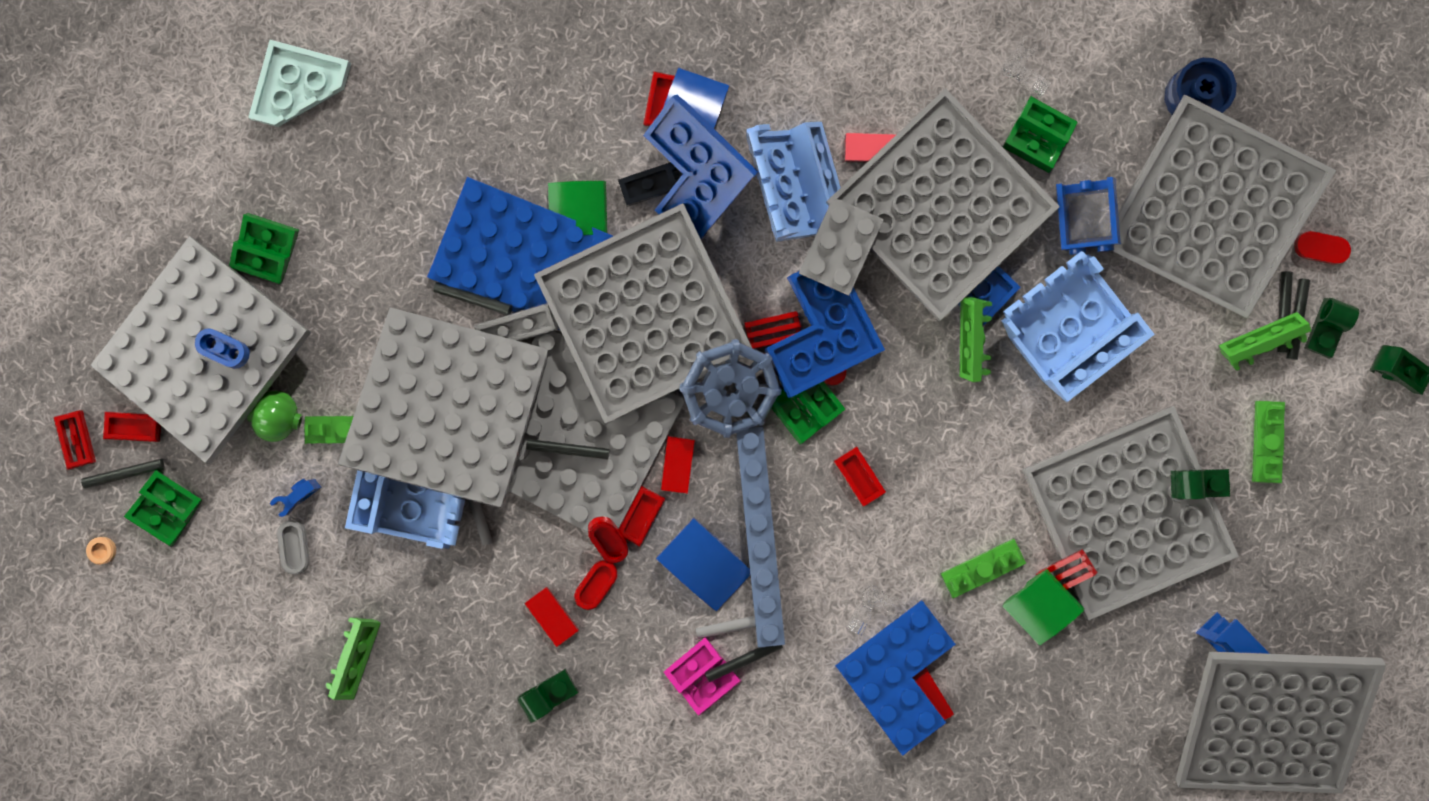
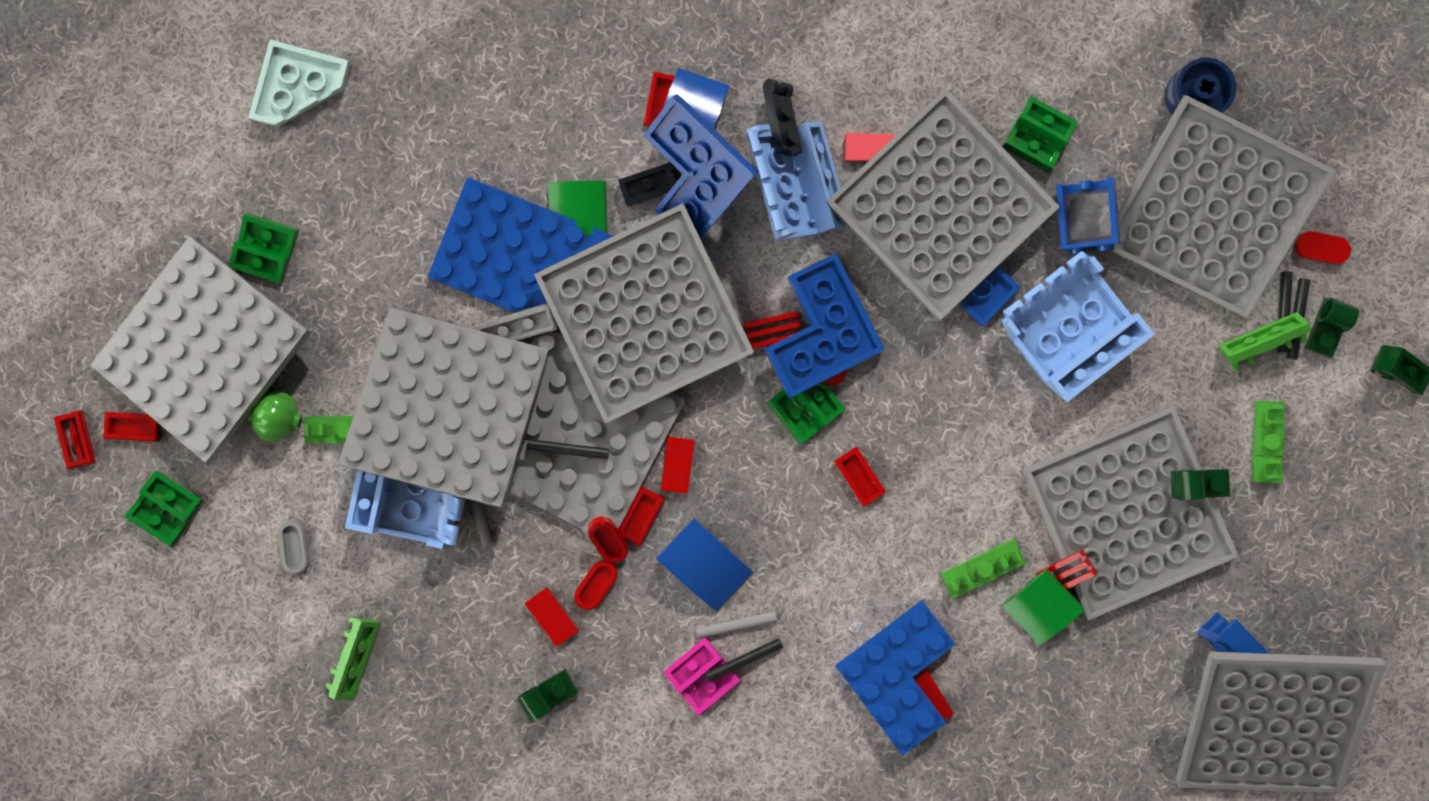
(101, 550): light nougat tile -> none
(122, 473): pearl dark grey bar -> none
(224, 349): blue plate -> none
(301, 491): blue plate -> none
(473, 298): pearl dark grey bar -> none
(725, 374): sand blue plate -> none
(760, 537): sand blue plate -> none
(782, 117): none -> black plate
(841, 246): light grey plate -> none
(973, 338): bright green plate -> none

